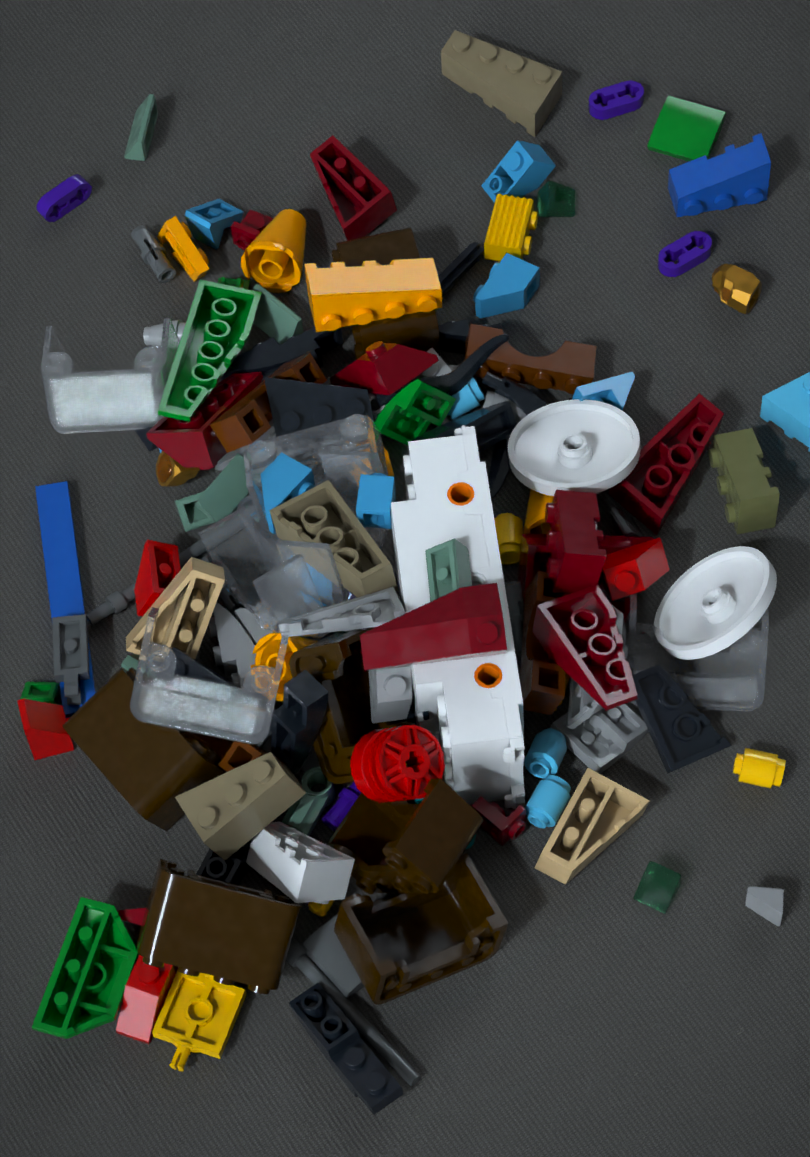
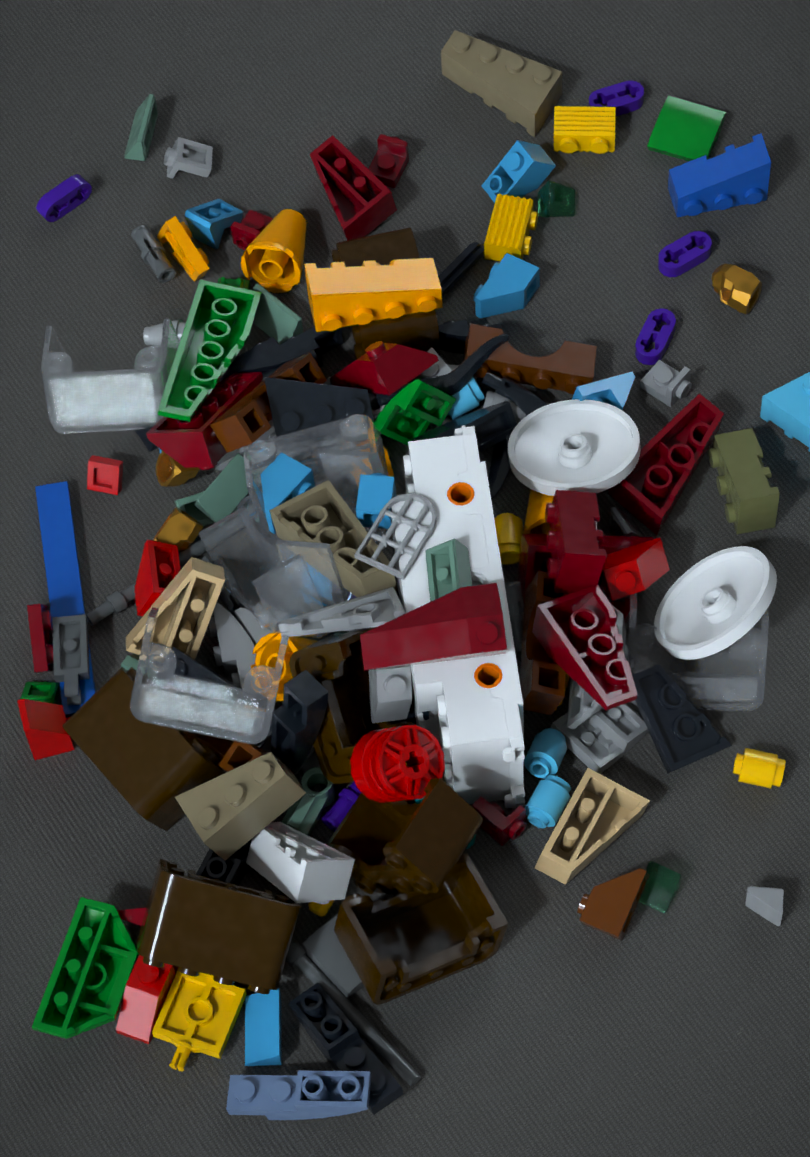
(40, 624): none -> dark red wing
(104, 475): none -> red tile
(179, 529): none -> pearl gold rock
(188, 157): none -> light grey bracket
(263, 1029): none -> dark azure slope
(300, 1096): none -> sand blue slope
(390, 160): none -> dark red bracket
(401, 547): none -> light grey window
(584, 129): none -> yellow brick
(613, 903): none -> reddish brown slope
(649, 334): none -> dark purple beam
(667, 383): none -> light grey bracket

